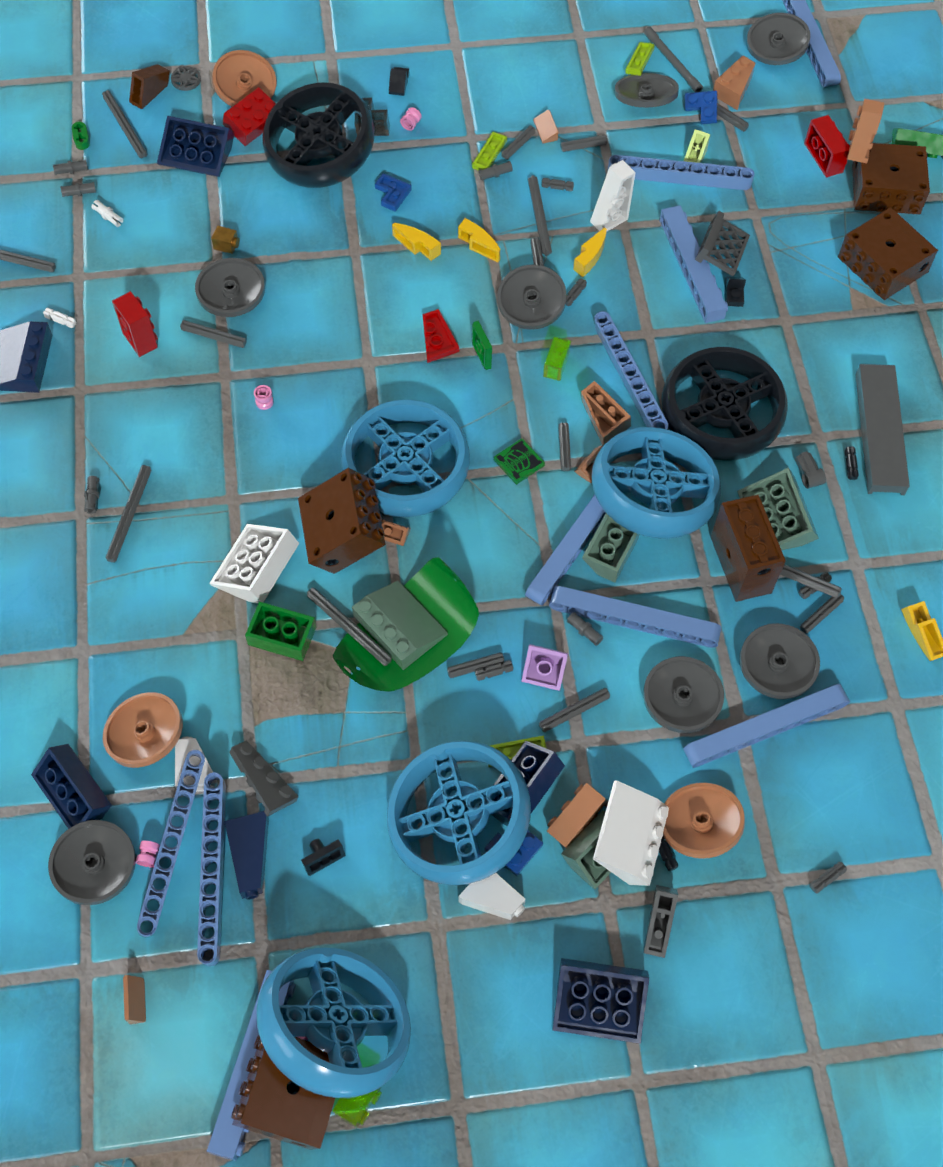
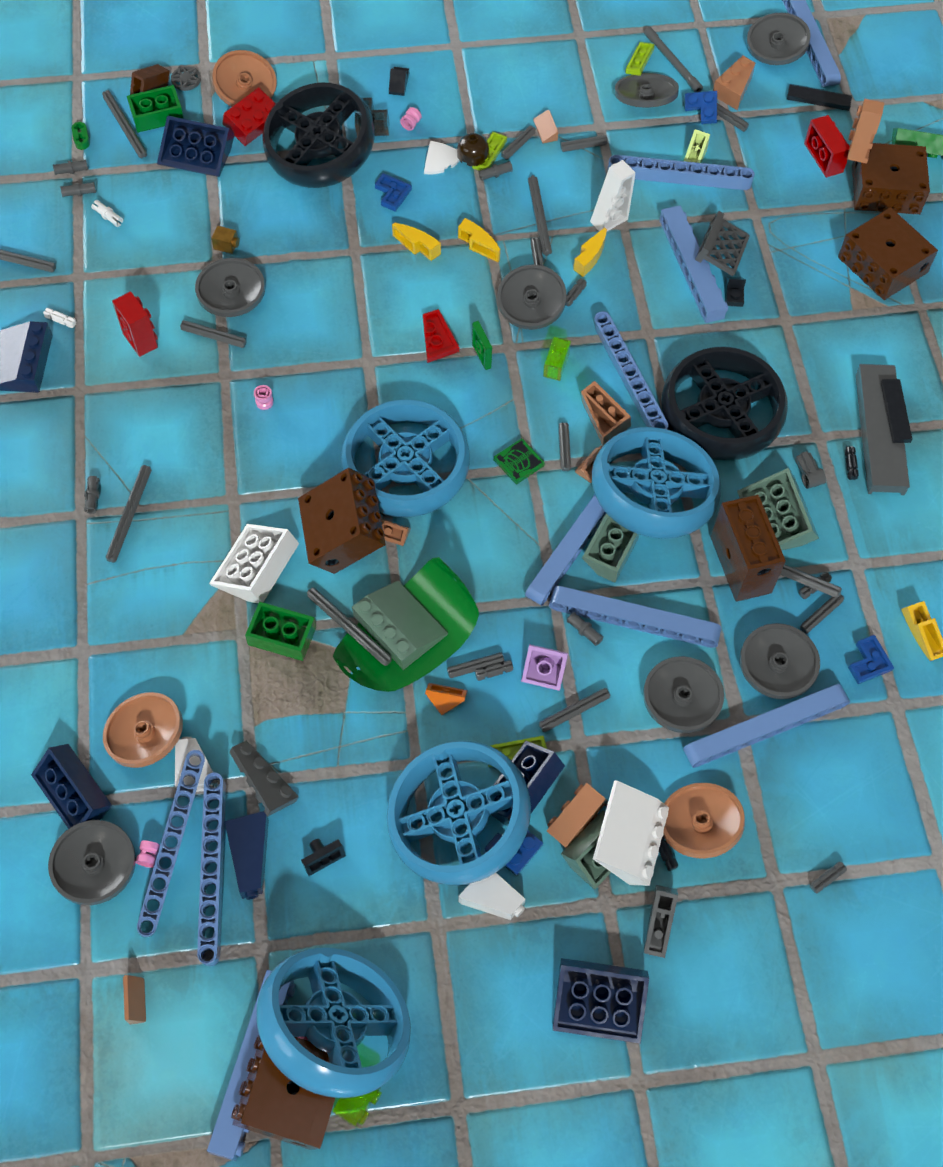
(152, 107): none -> green brick
(439, 158): none -> white brick
(445, 697): none -> orange slope
(473, 149): none -> dark brown cylinder
(557, 184): dark grey axle -> none
(819, 97): none -> black tile
(874, 662): none -> blue plate
(896, 411): none -> black tile

